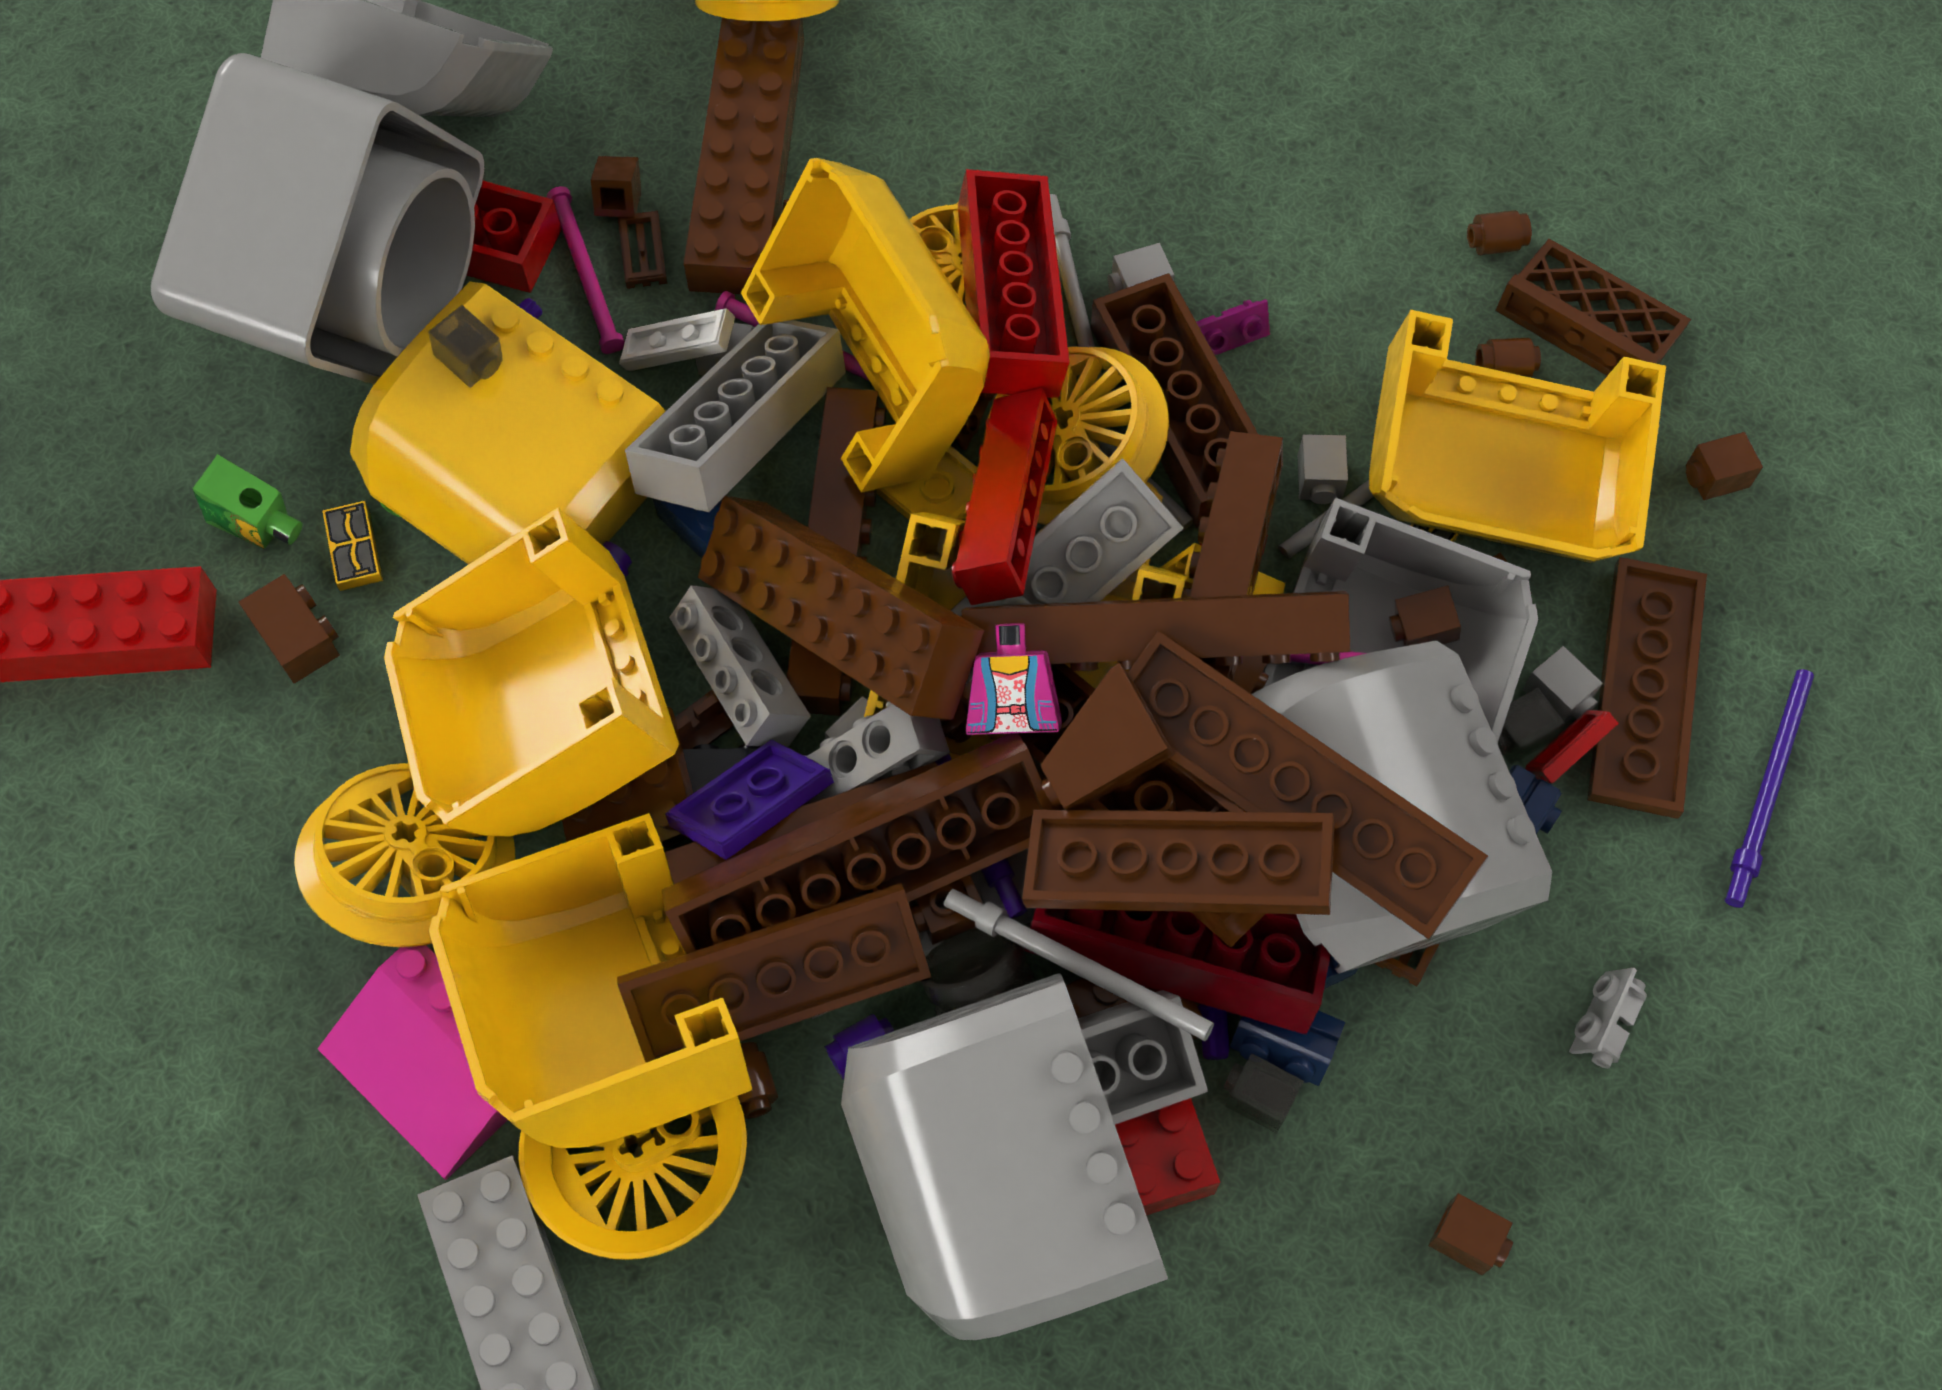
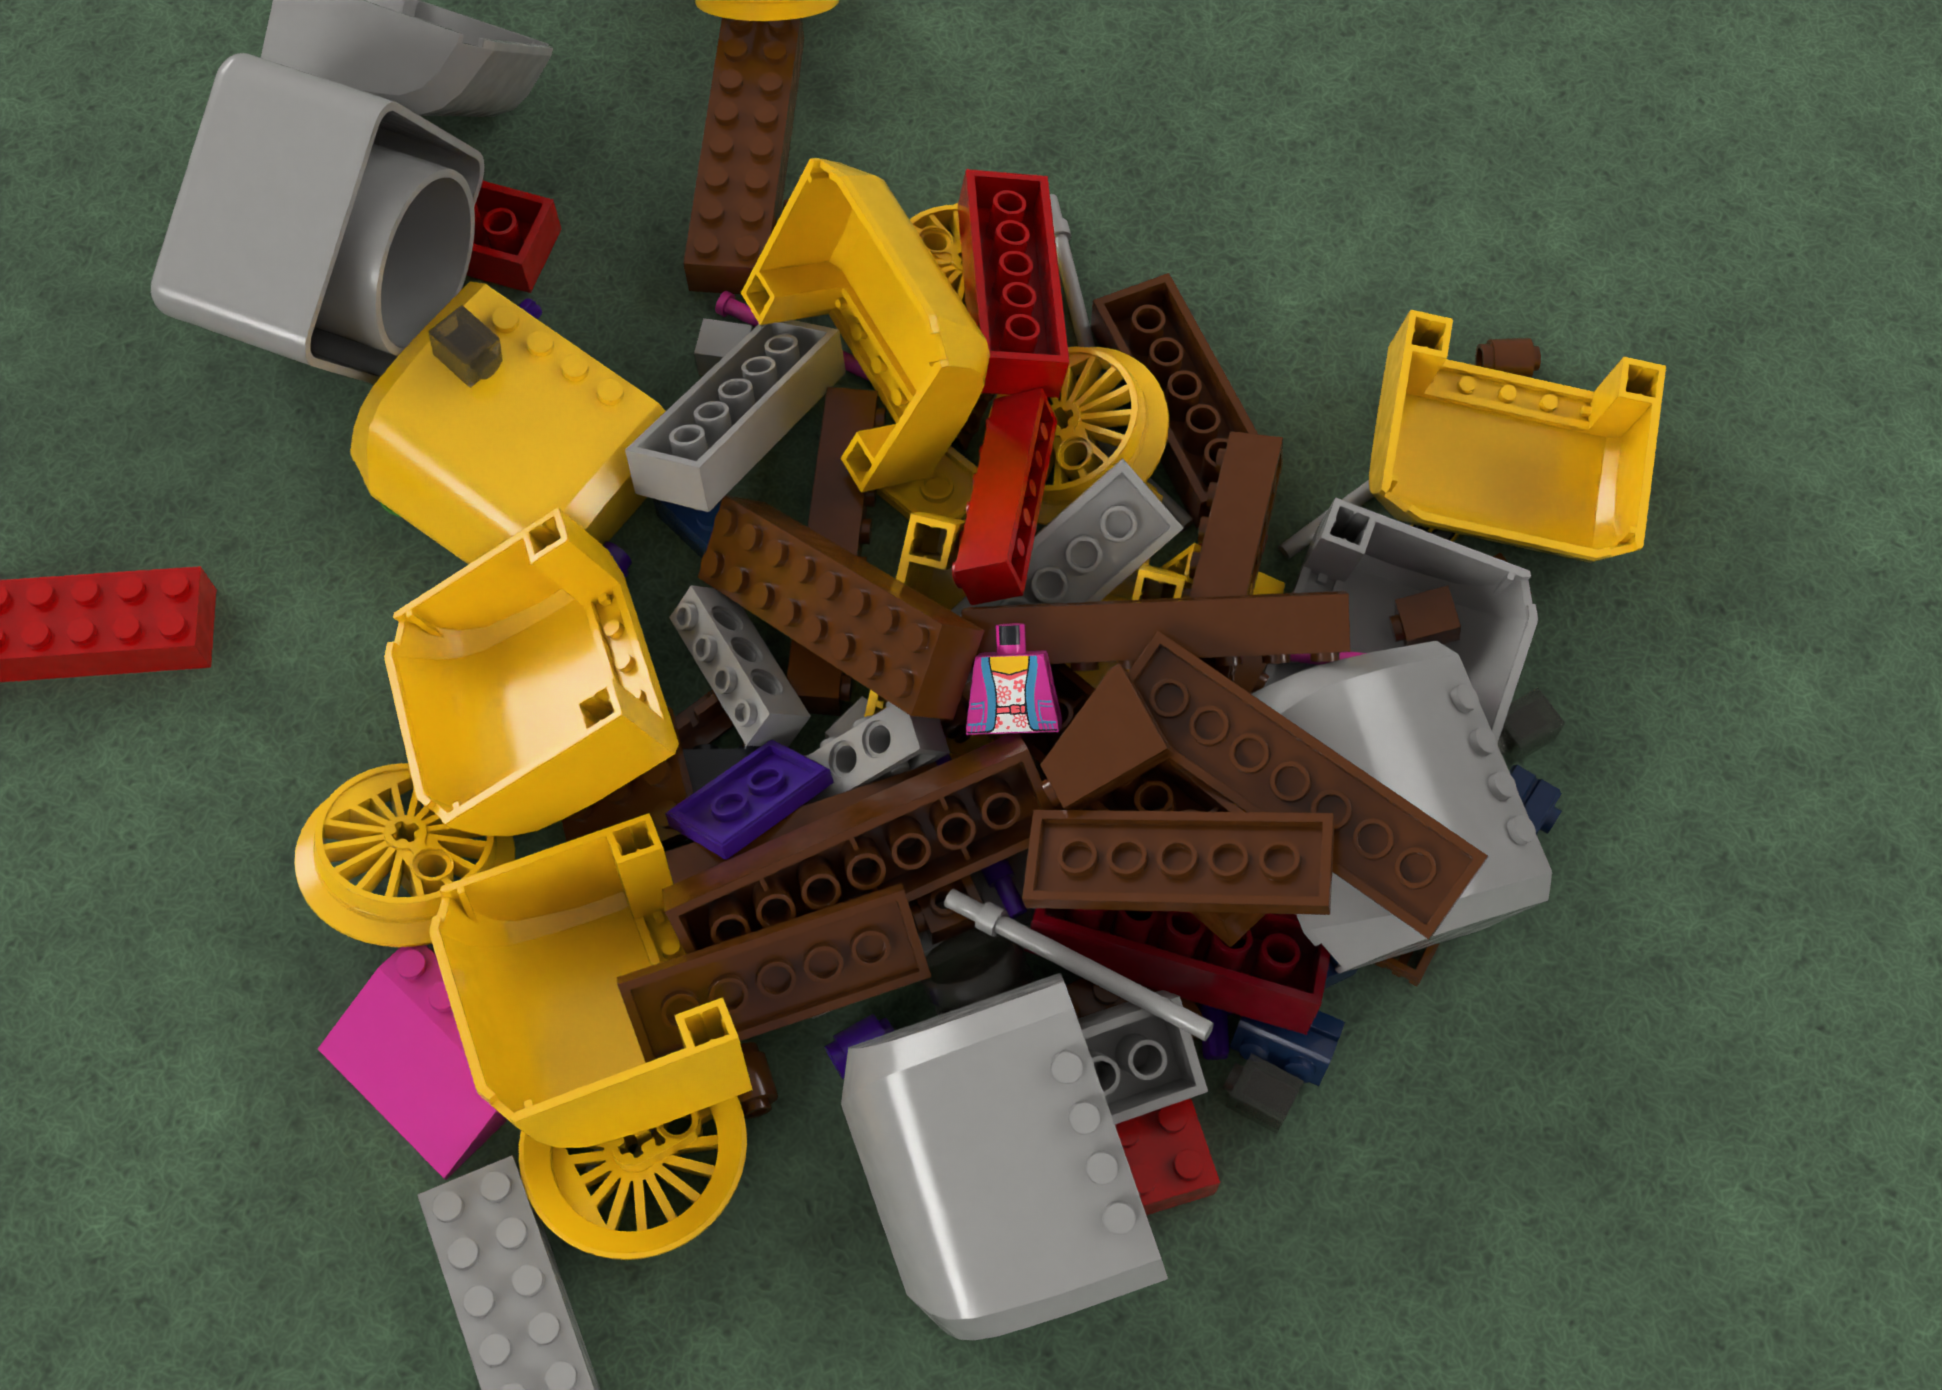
(244, 505): bright green torso -> none
(290, 628): reddish brown brick -> none
(352, 545): tile -> none
(610, 339): dark pink bar -> none
(616, 186): reddish brown brick -> none
(645, 276): reddish brown tile -> none
(677, 340): white tile -> none
(1138, 267): light grey brick -> none
(1236, 326): magenta hinge -> none
(1322, 468): light grey brick -> none
(1472, 1235): reddish brown brick -> none
(1499, 232): reddish brown brick -> none
(1565, 684): light grey brick -> none
(1571, 745): red tile -> none
(1582, 331): reddish brown fence -> none
(1615, 998): light grey hinge -> none
(1649, 687): reddish brown plate -> none
(1723, 466): reddish brown brick -> none
(1747, 859): dark purple bar -> none

